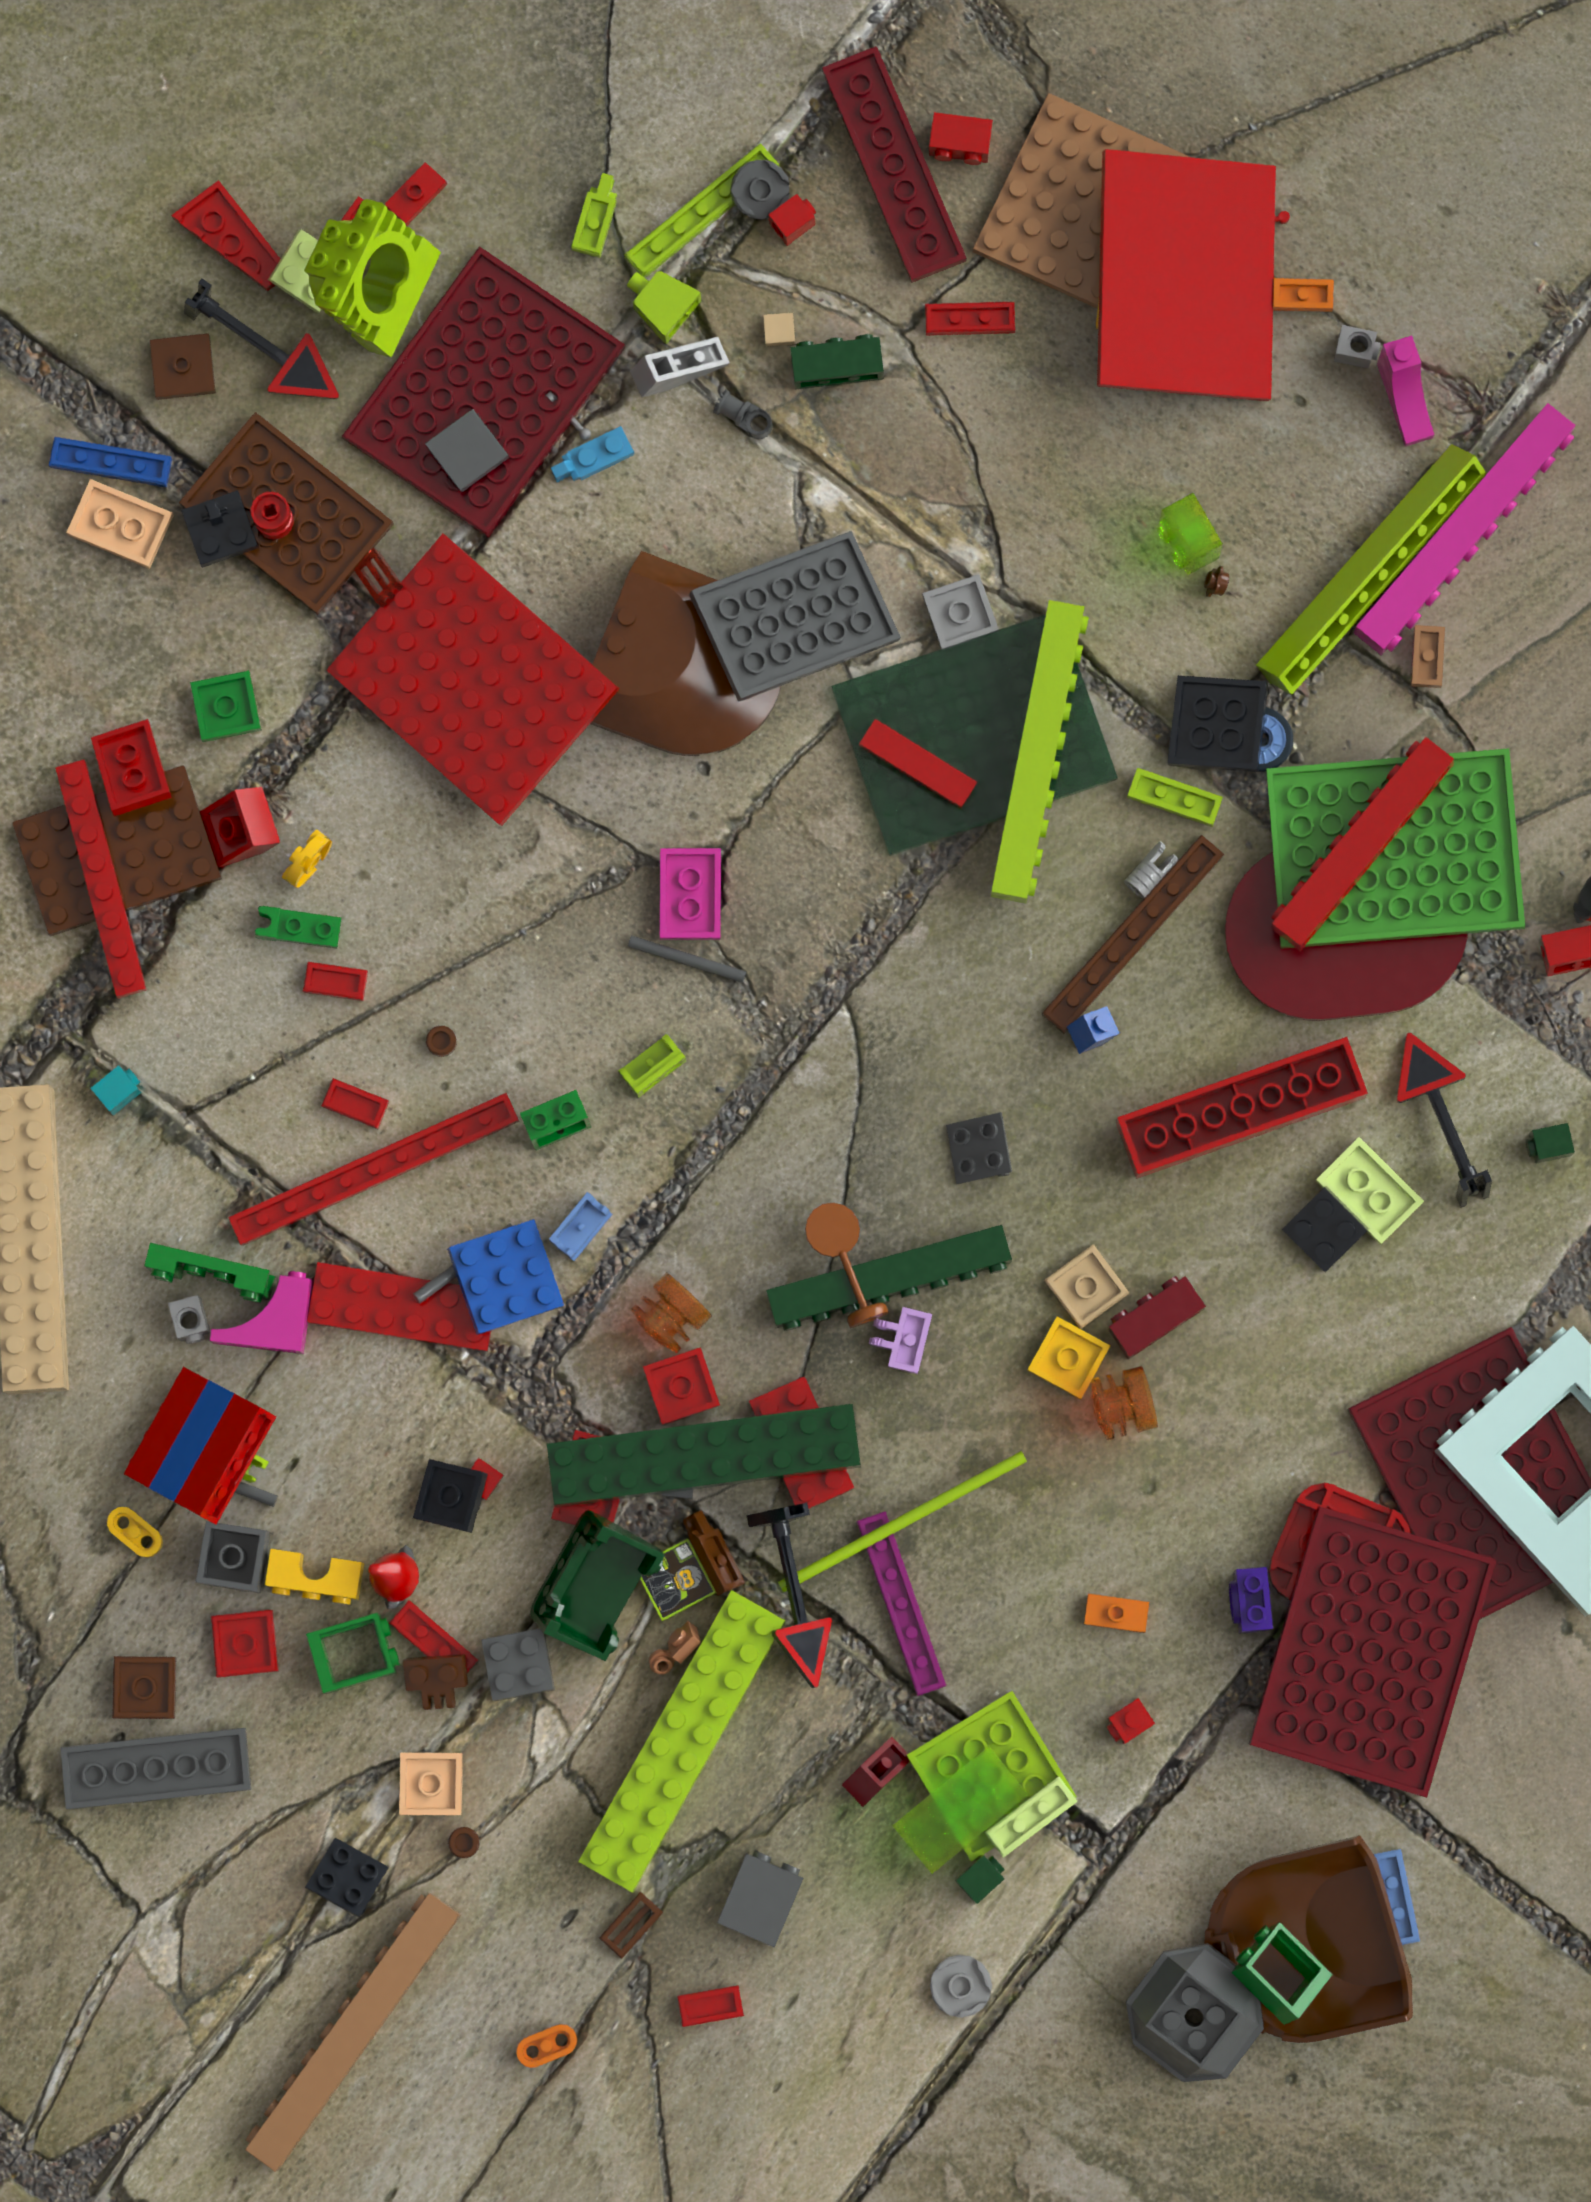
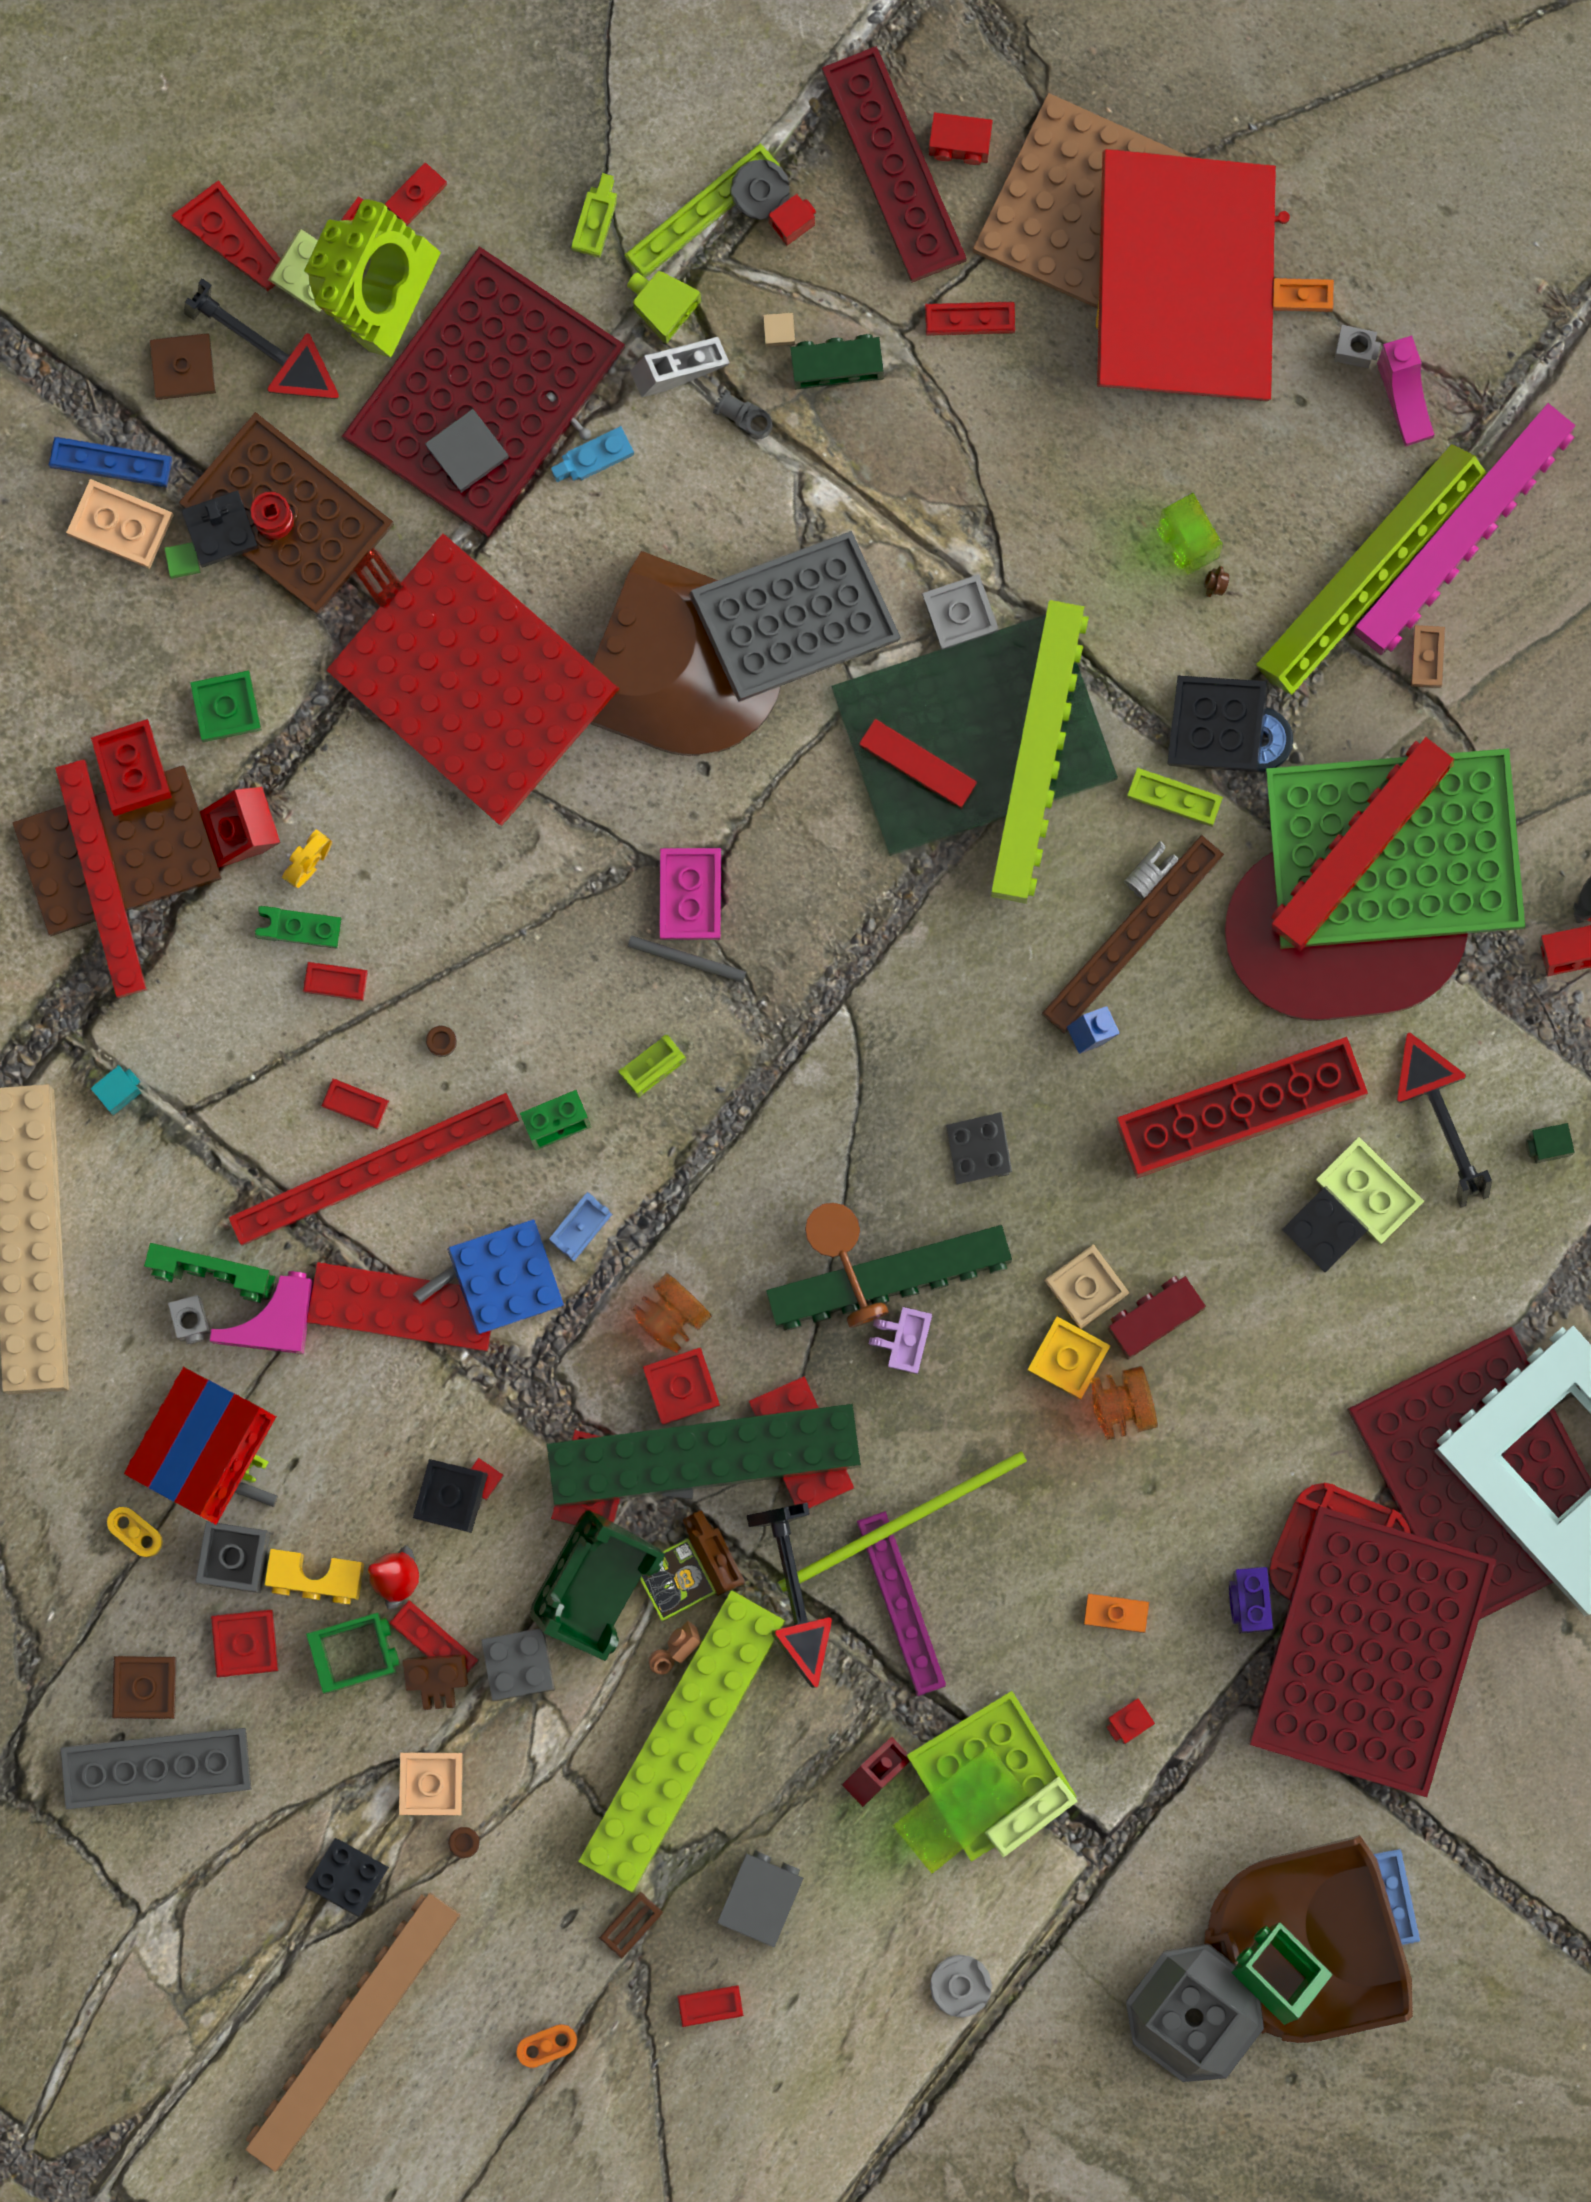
(182, 560): none -> bright green tile
(981, 1878): dark green brick -> none

